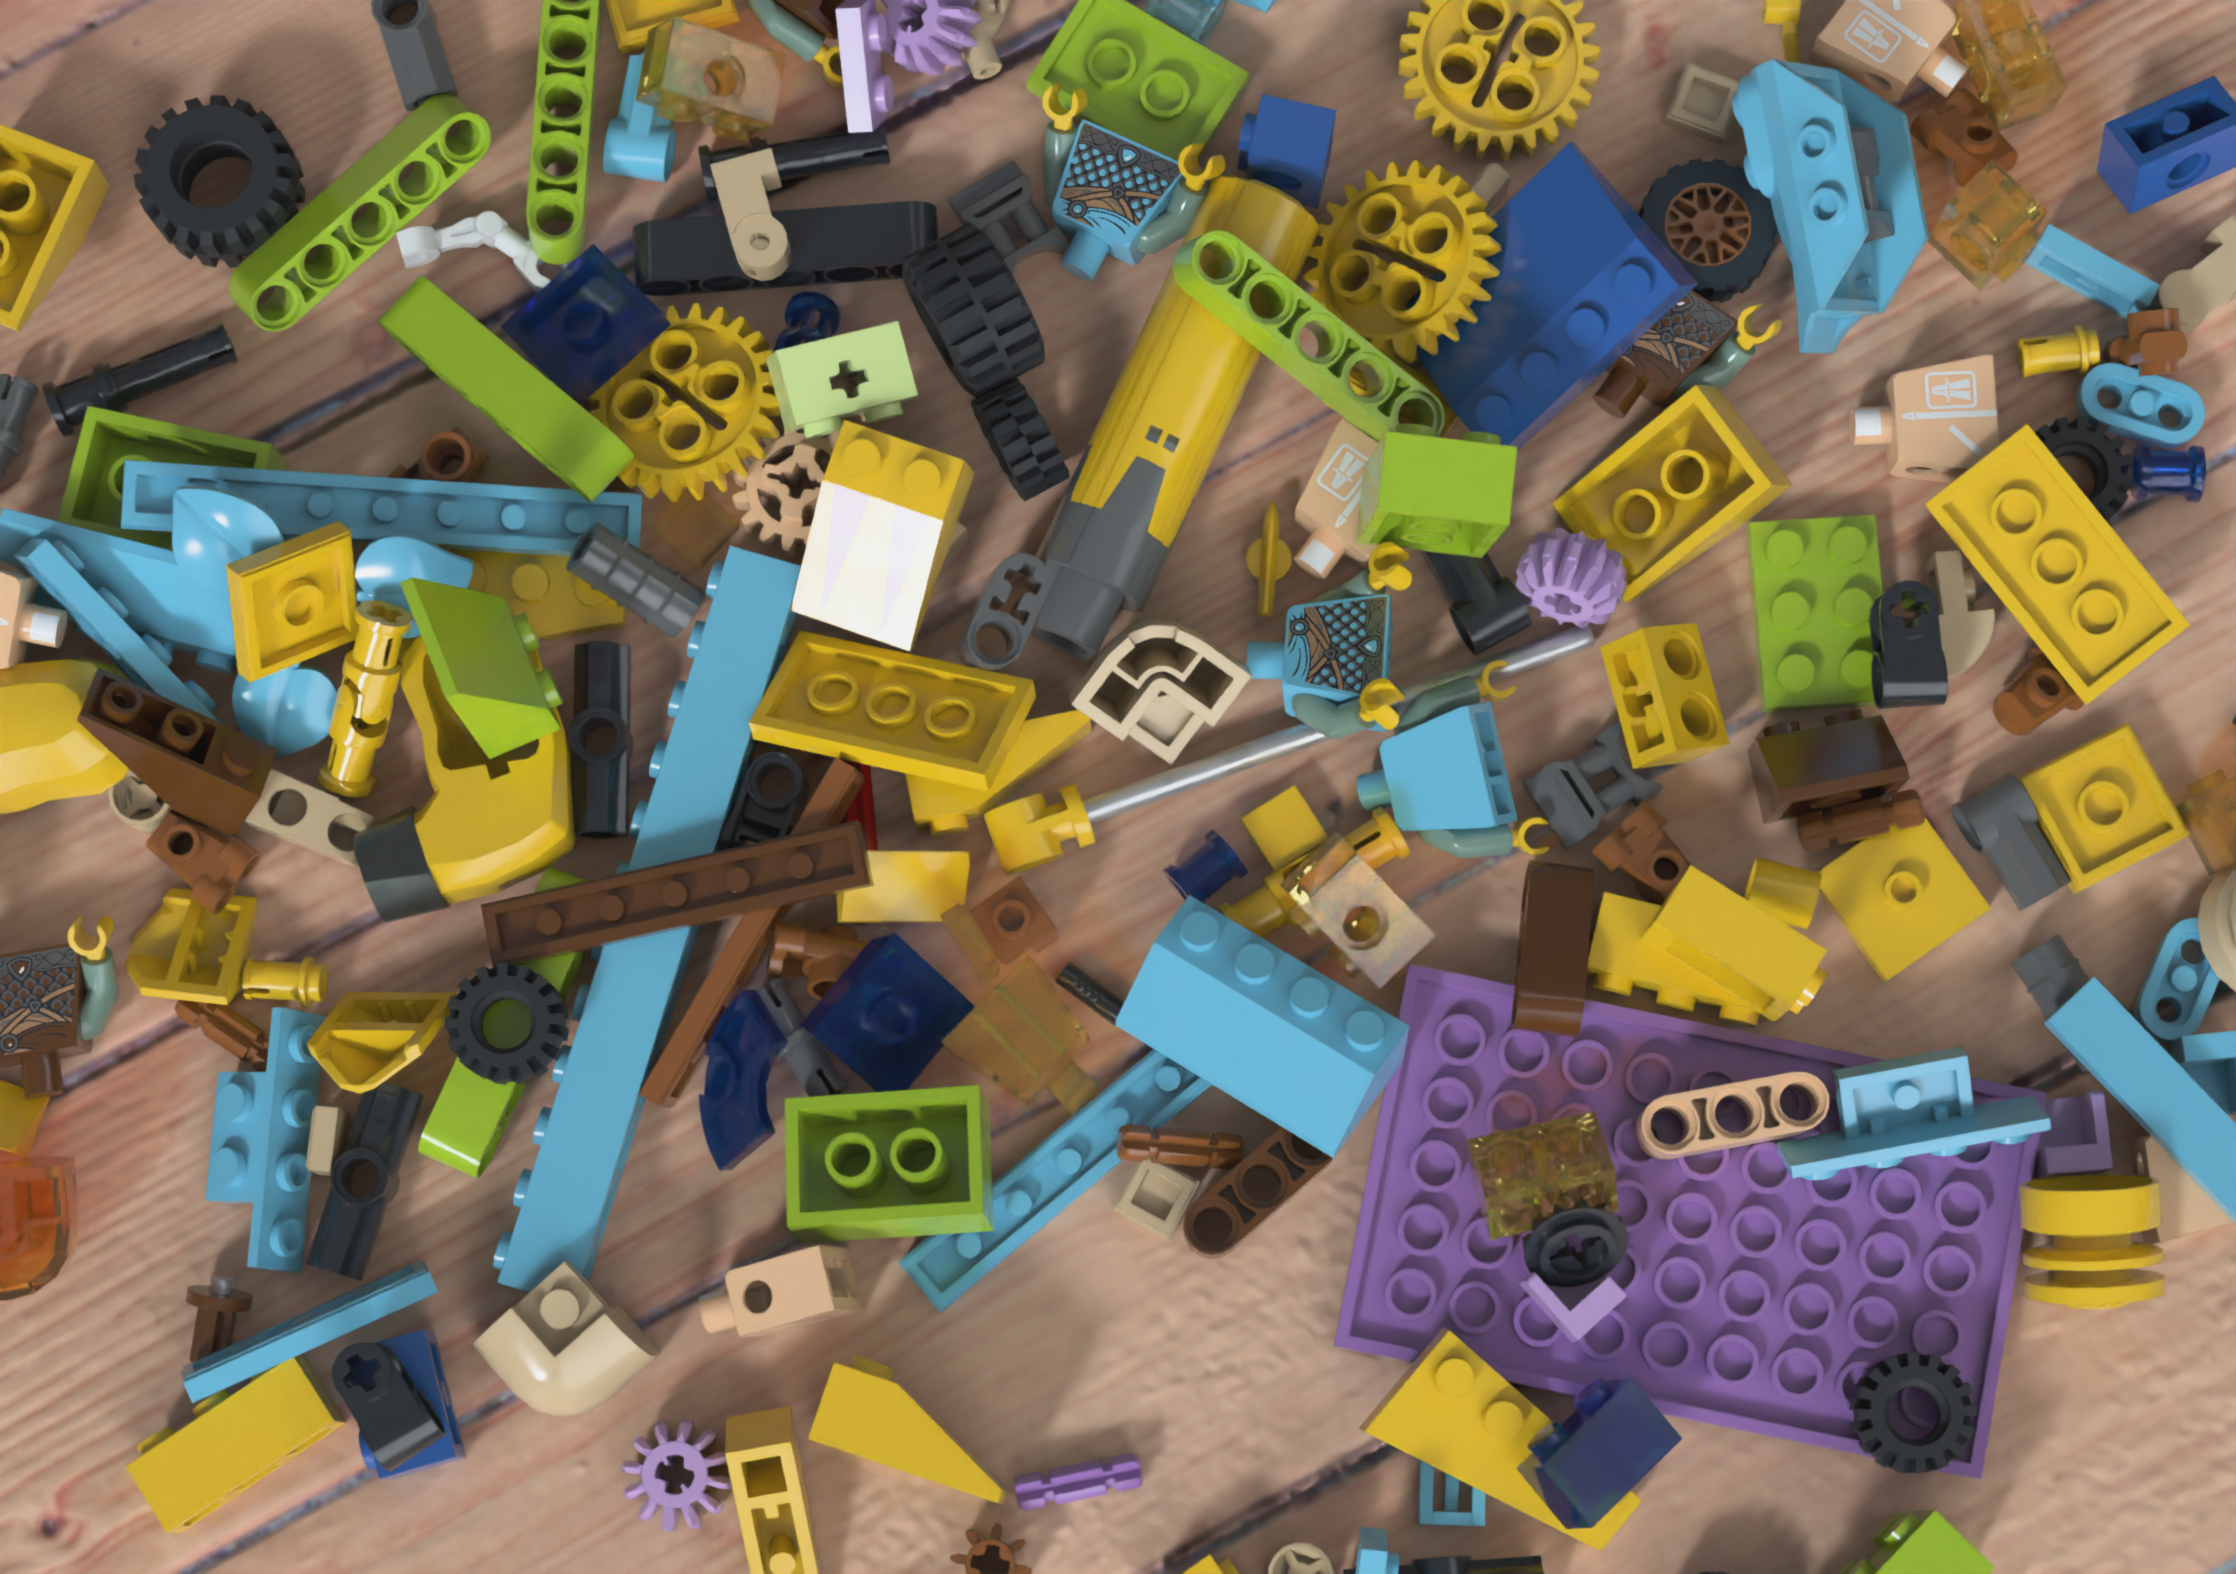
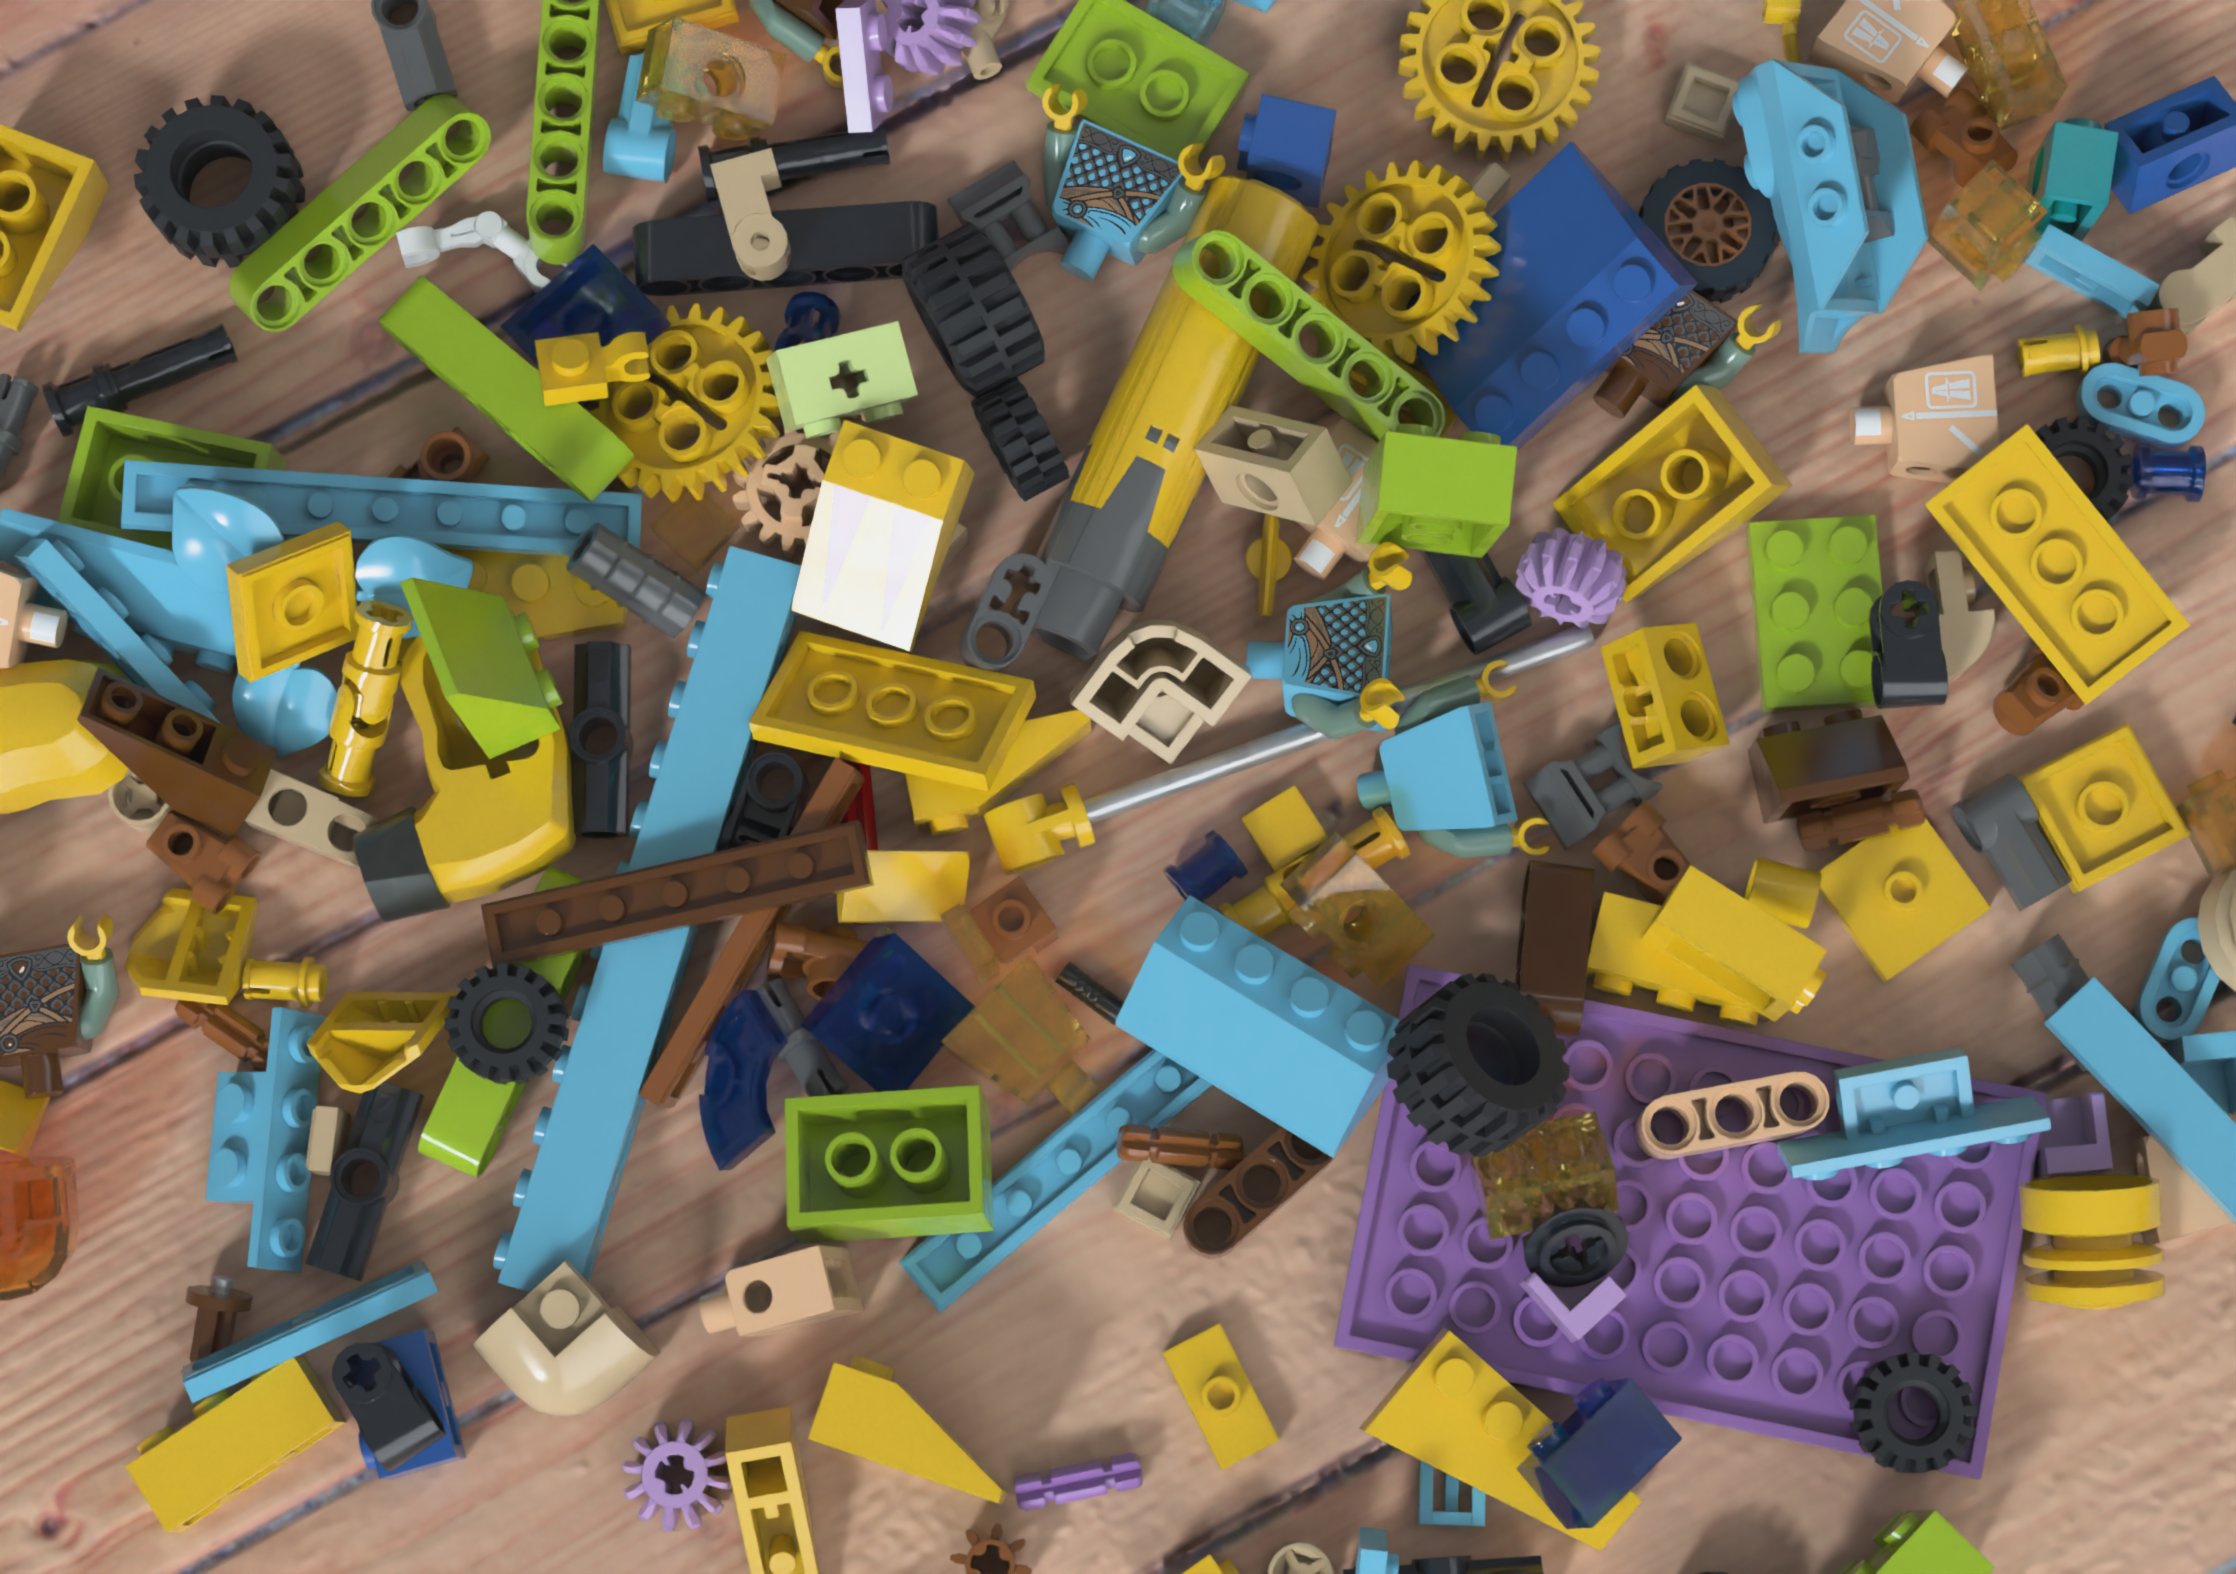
(579, 368): none -> yellow plate
(1220, 1396): none -> yellow plate
(1273, 465): none -> tan brick
(1478, 1065): none -> black tyre
(2073, 175): none -> teal brick

